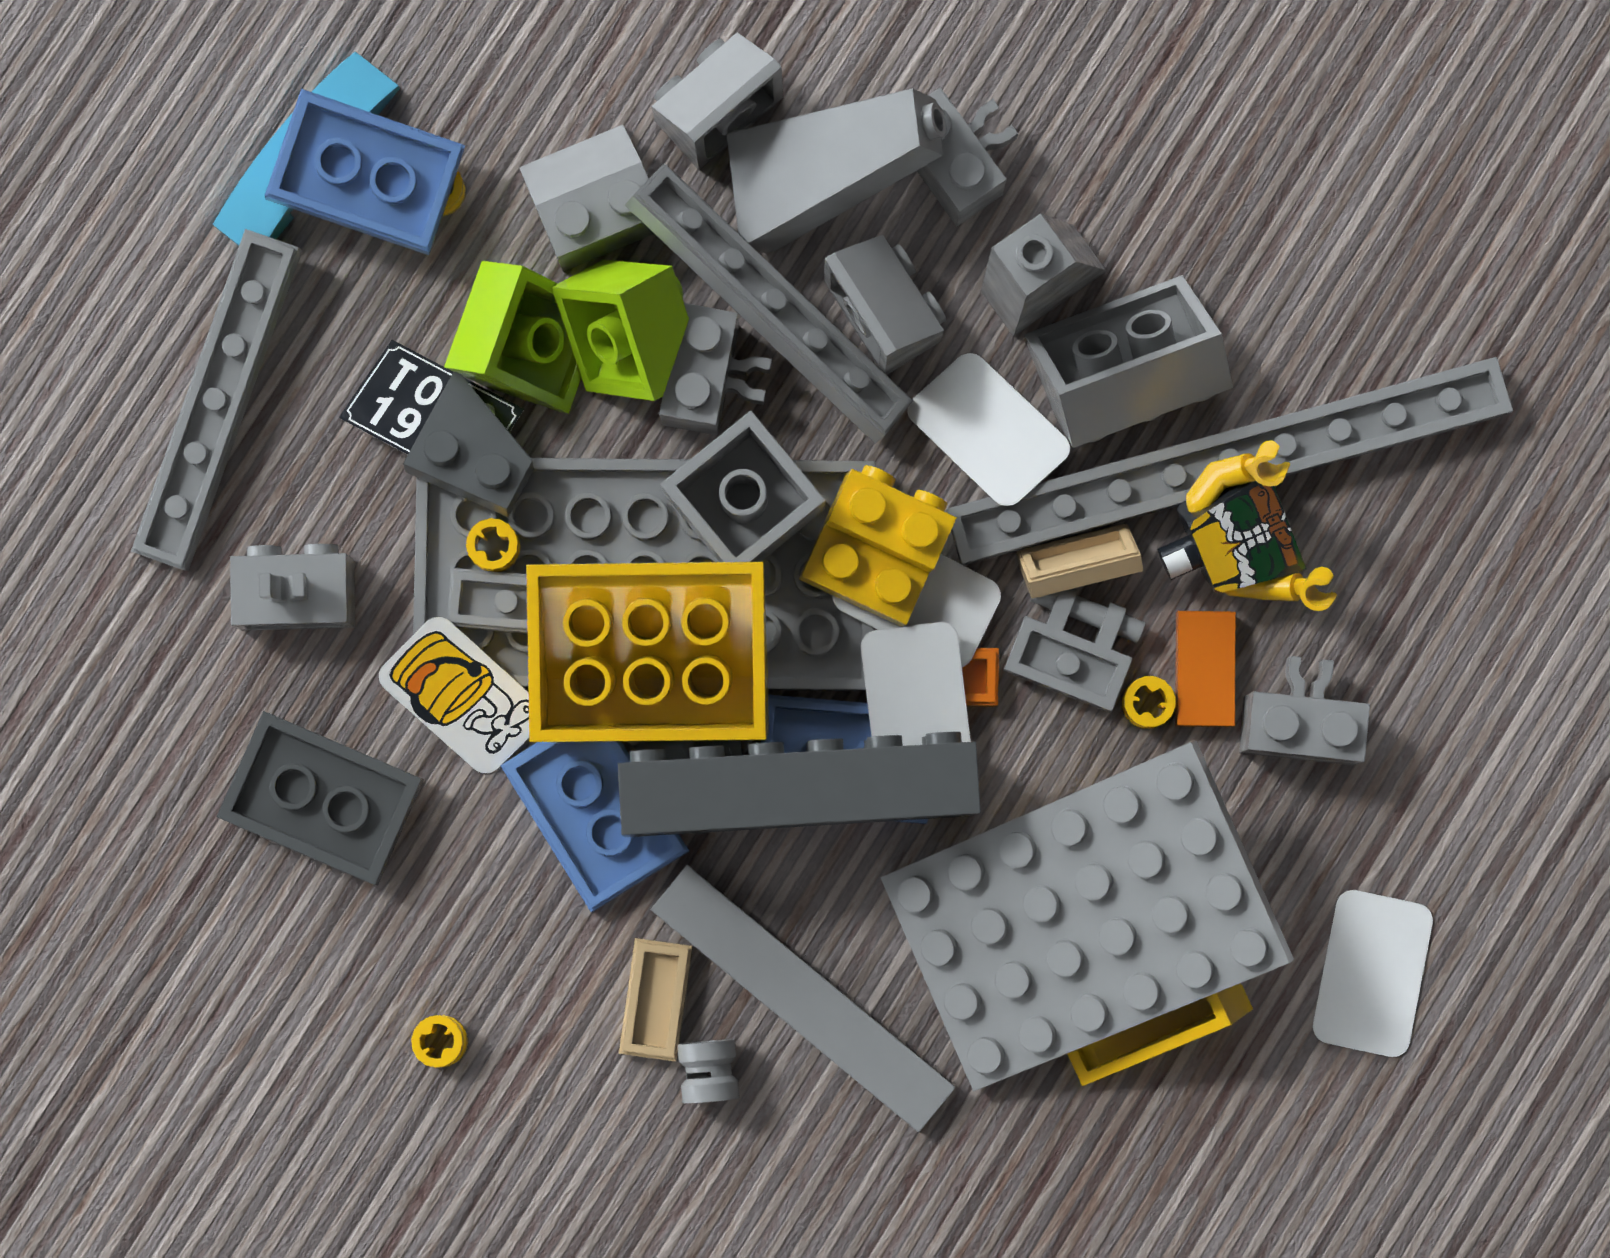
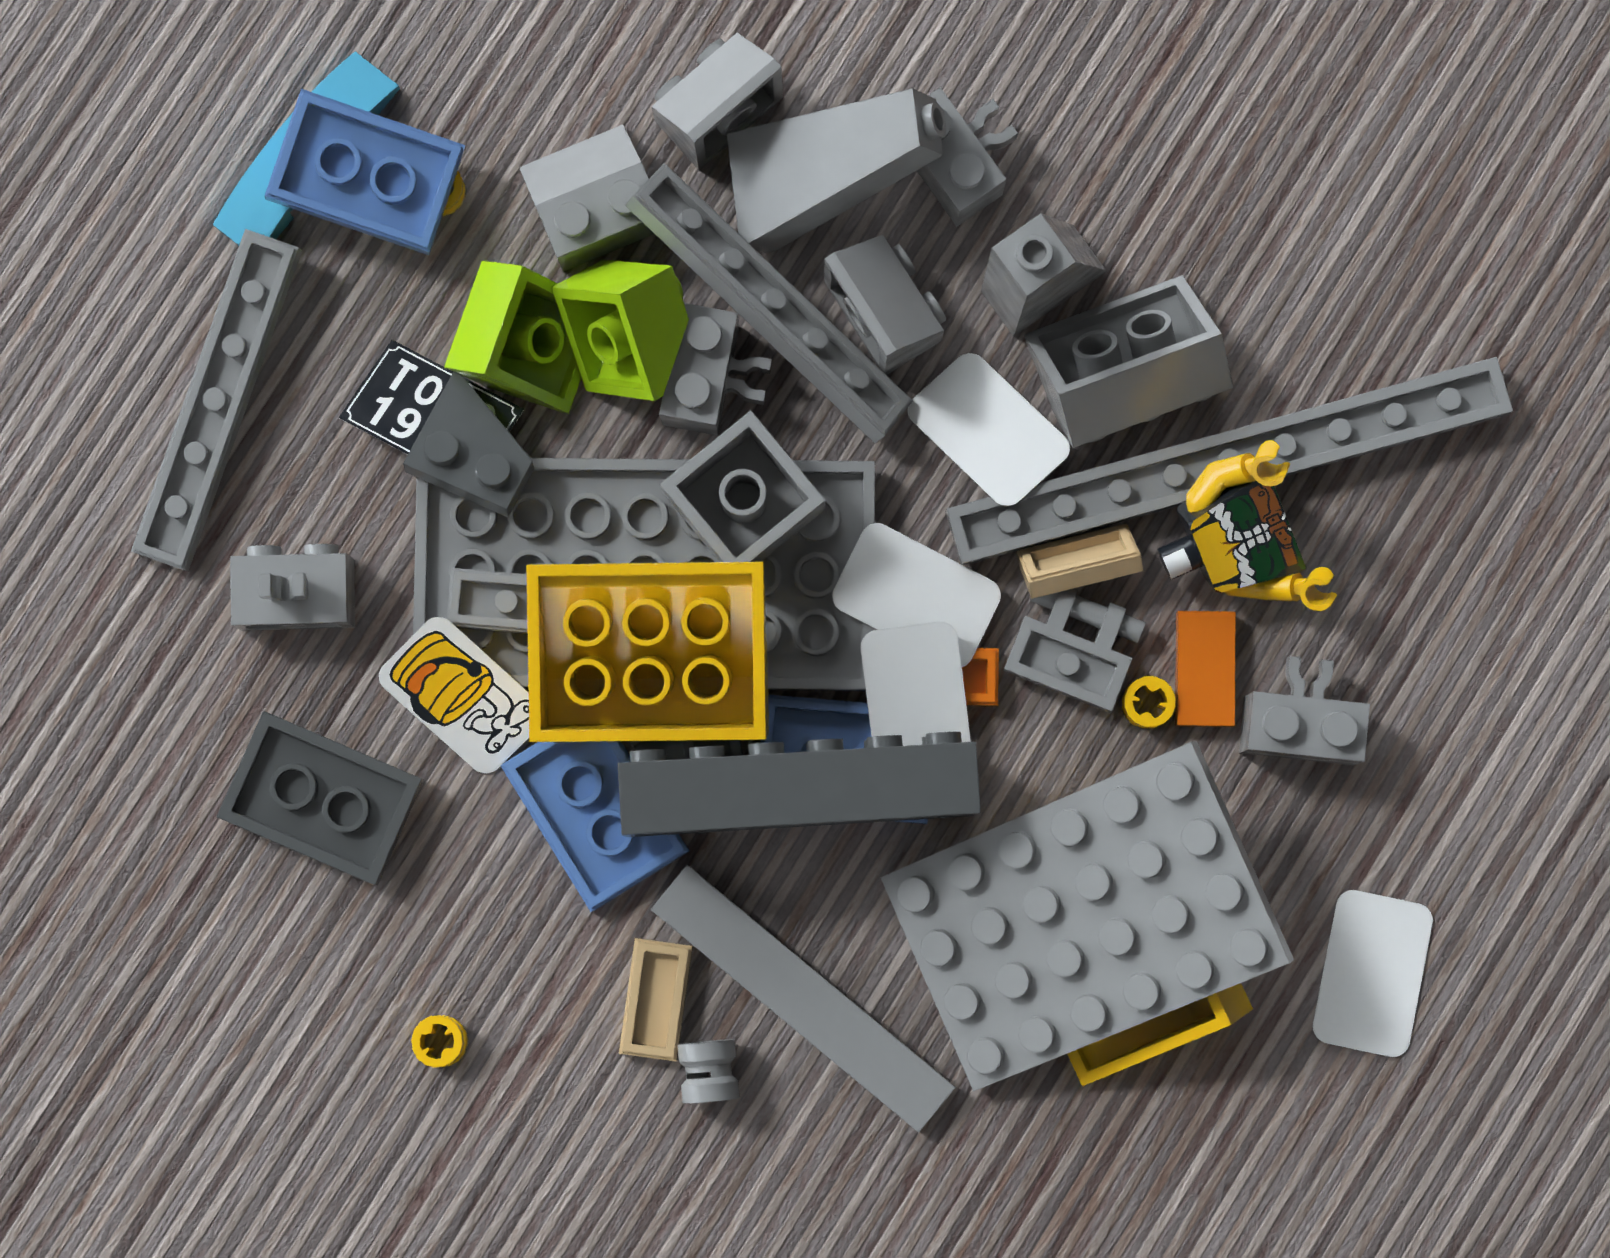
(481, 558): yellow bush -> none
(878, 545): yellow plate -> none

